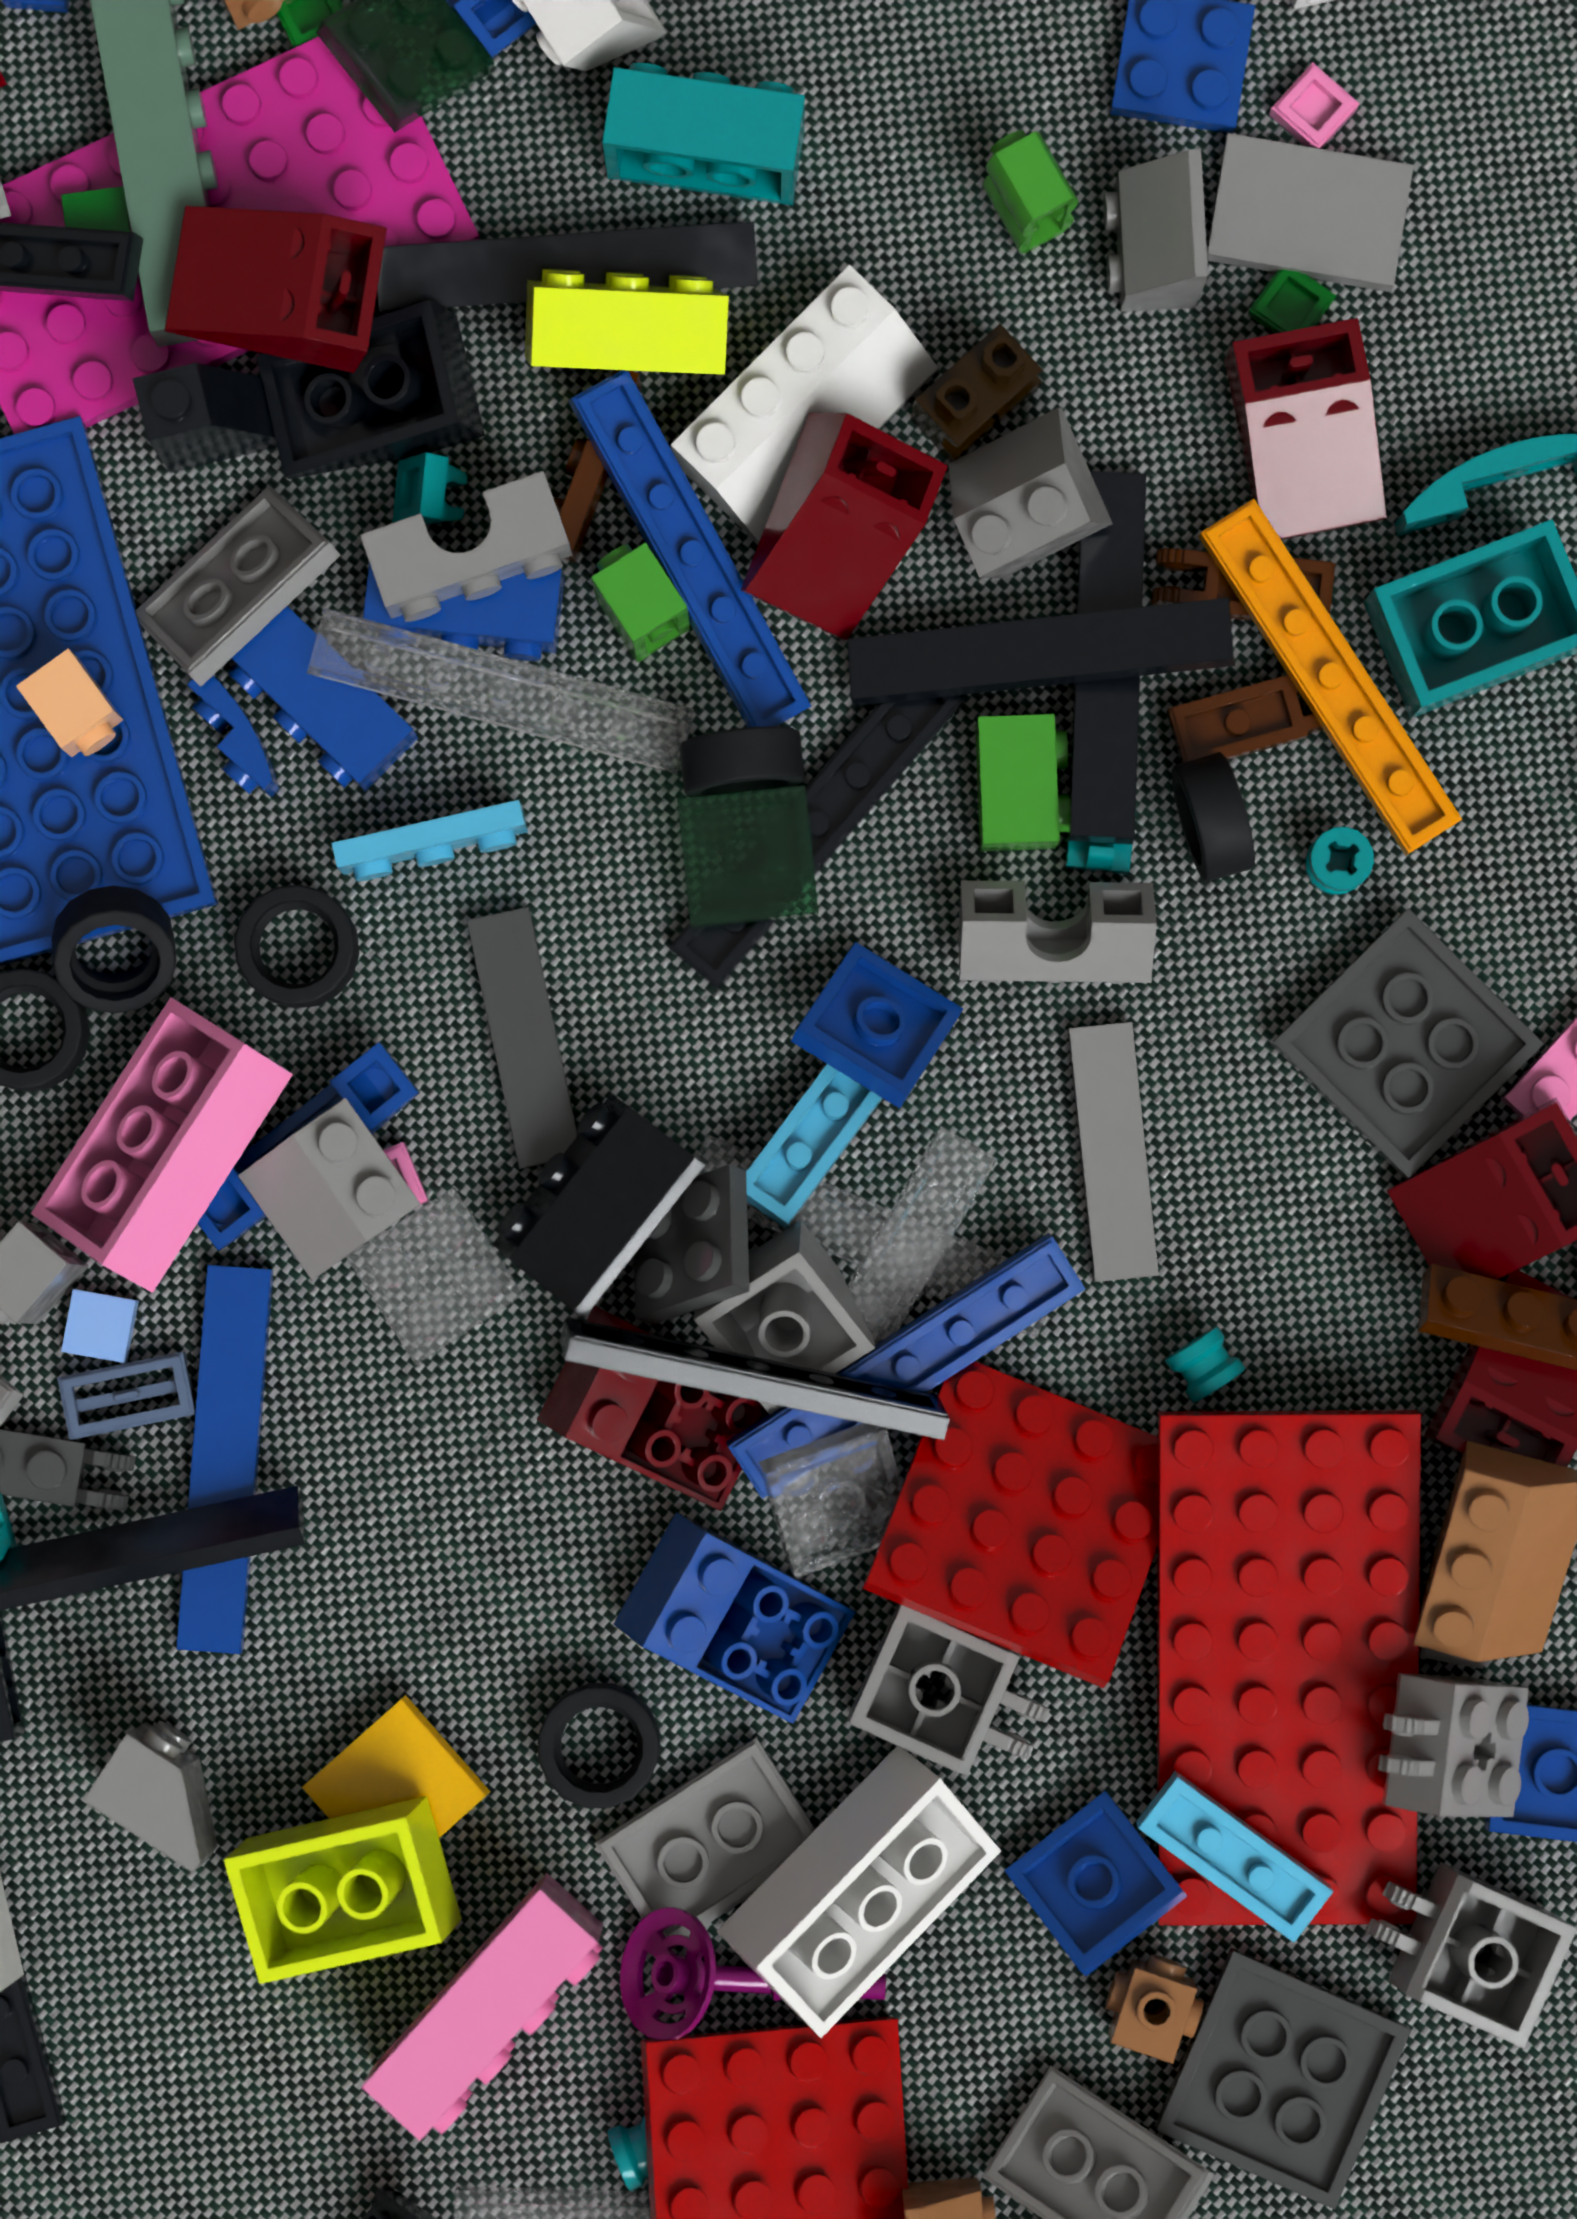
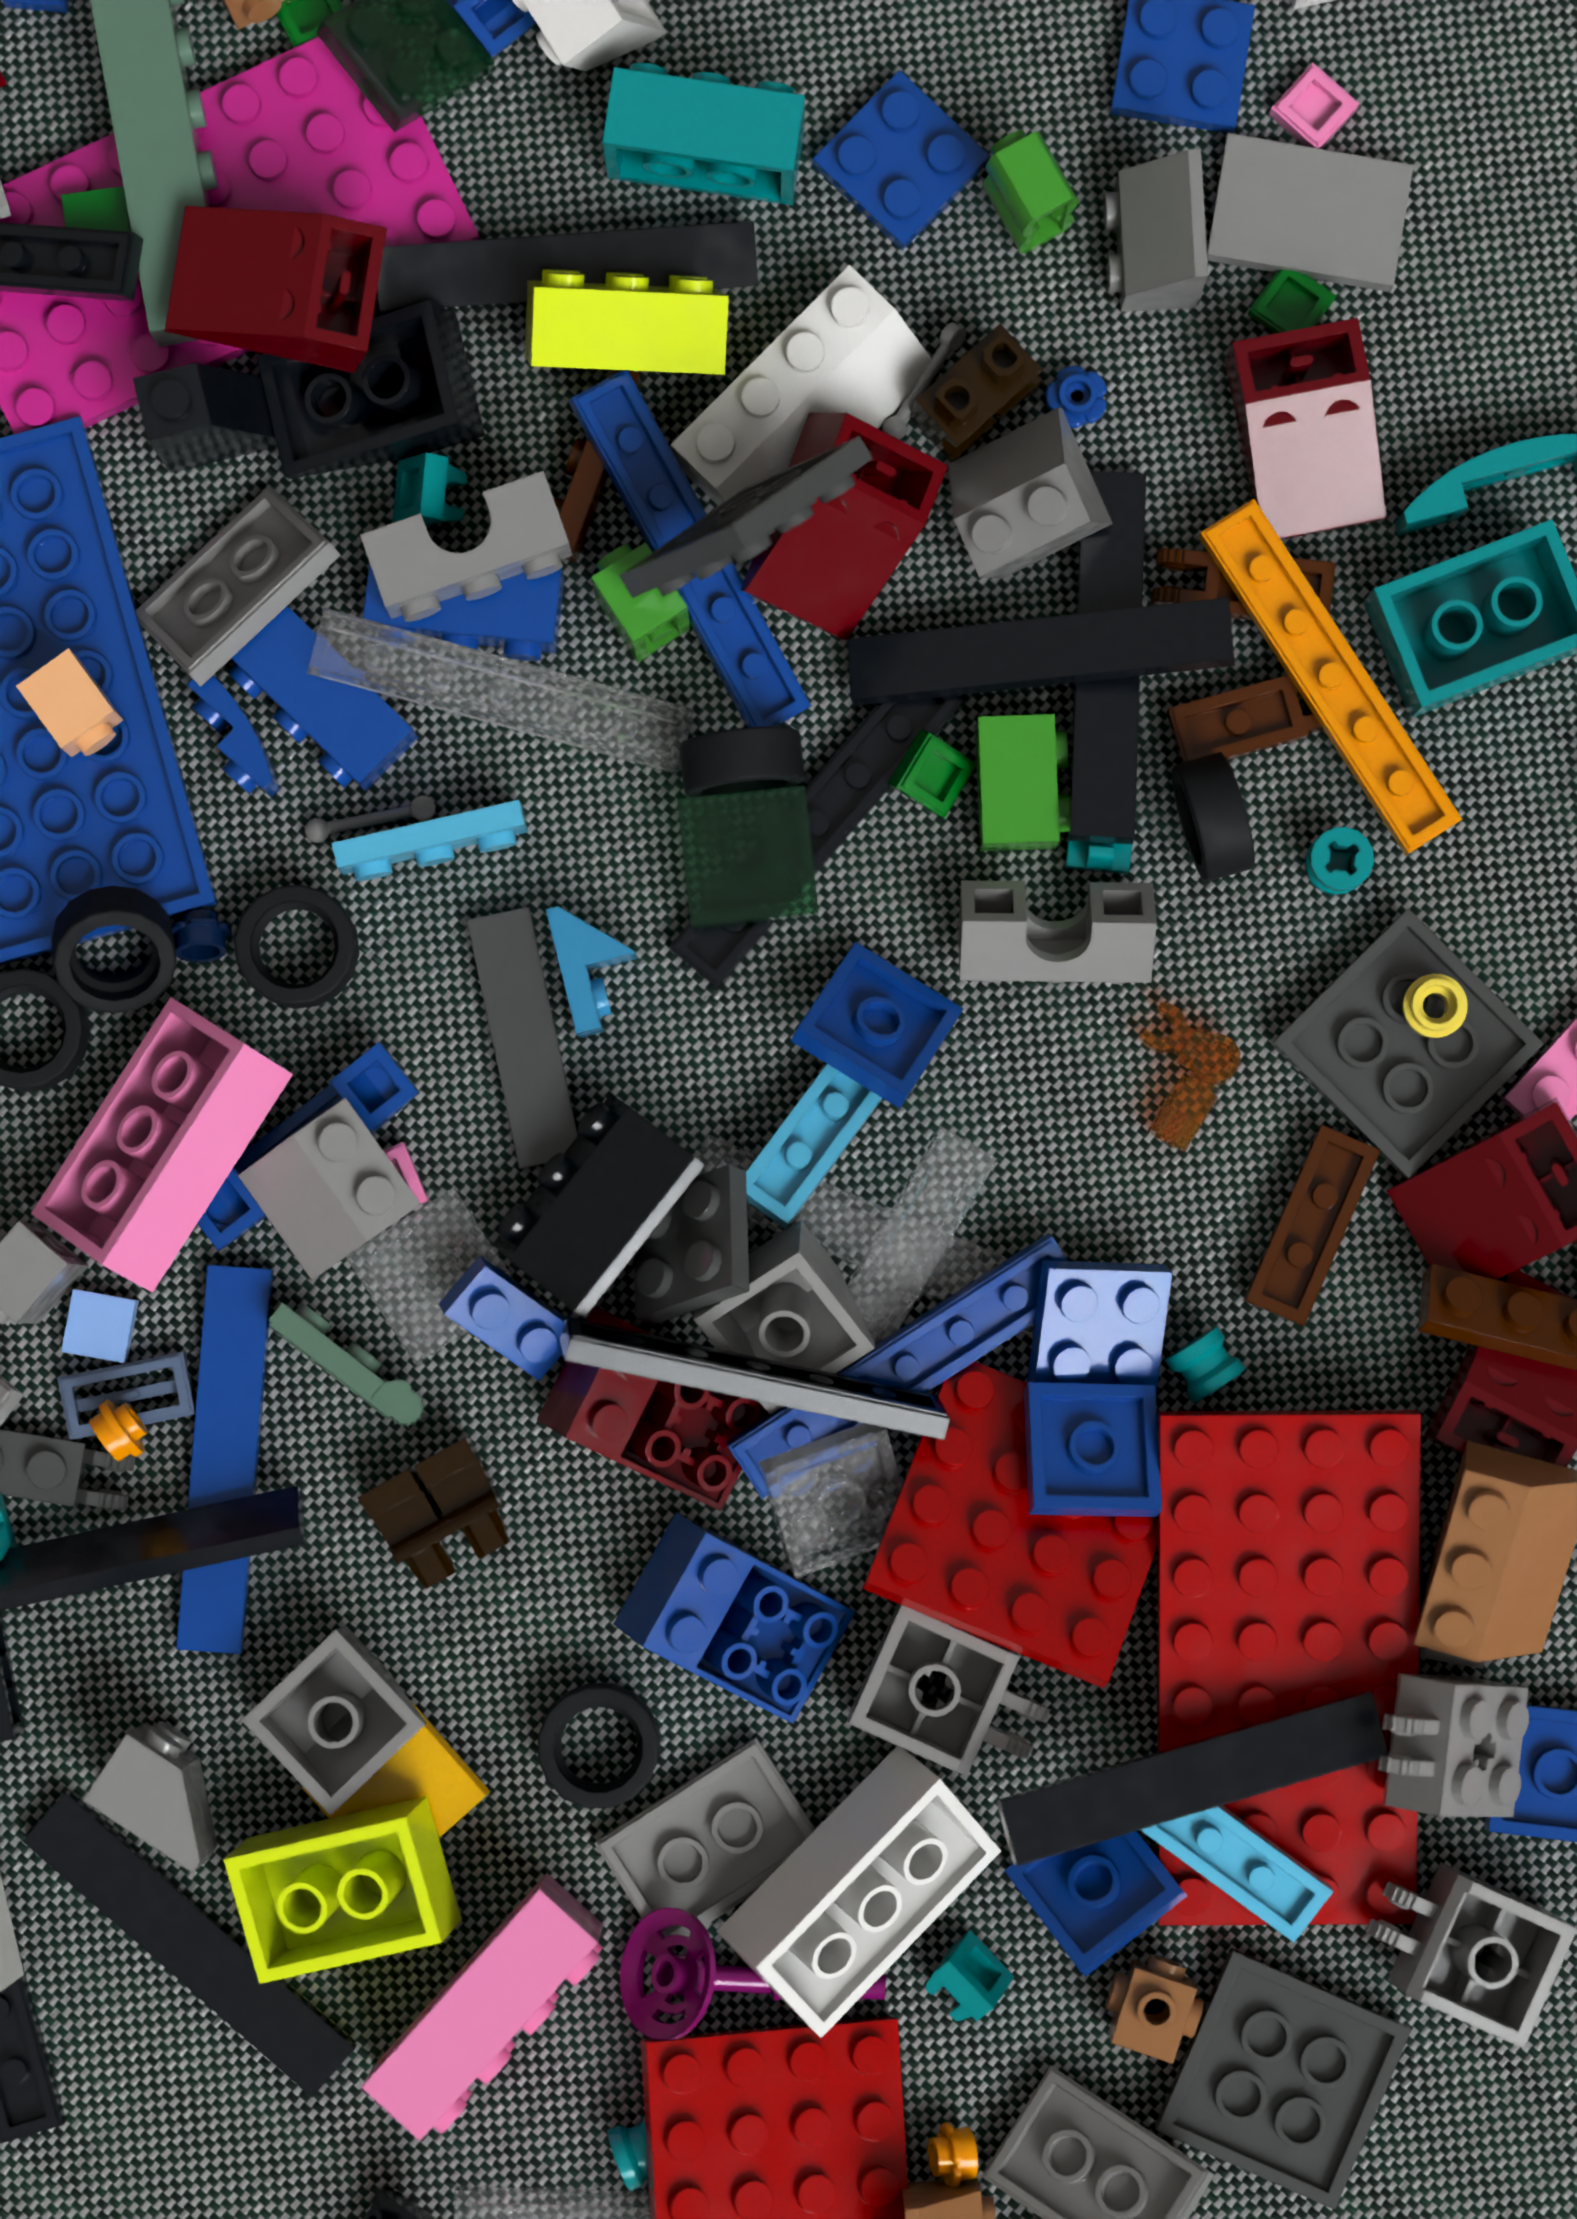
(119, 1430): none -> light orange plate
(188, 1942): none -> black tile
(200, 936): none -> dark blue plate
(335, 1719): none -> light grey slope
(351, 1367): none -> sand green hinge
(416, 1527): none -> dark brown hips
(421, 809): none -> light grey hinge
(506, 1317): none -> plate
(579, 951): none -> dark azure slope
(747, 520): none -> dark grey plate
(900, 160): none -> blue plate
(932, 773): none -> green tile
(950, 339): none -> light grey hinge
(953, 2154): none -> light orange plate
(971, 1977): none -> teal tile
(1089, 384): none -> blue plate
(1092, 1449): none -> blue plate
(1099, 1323): none -> plate
(1113, 1152): light grey tile -> none
(1191, 1778): none -> black tile
(1213, 1063): none -> clear orange bar
(1311, 1225): none -> reddish brown plate
(1454, 1000): none -> light yellow plate

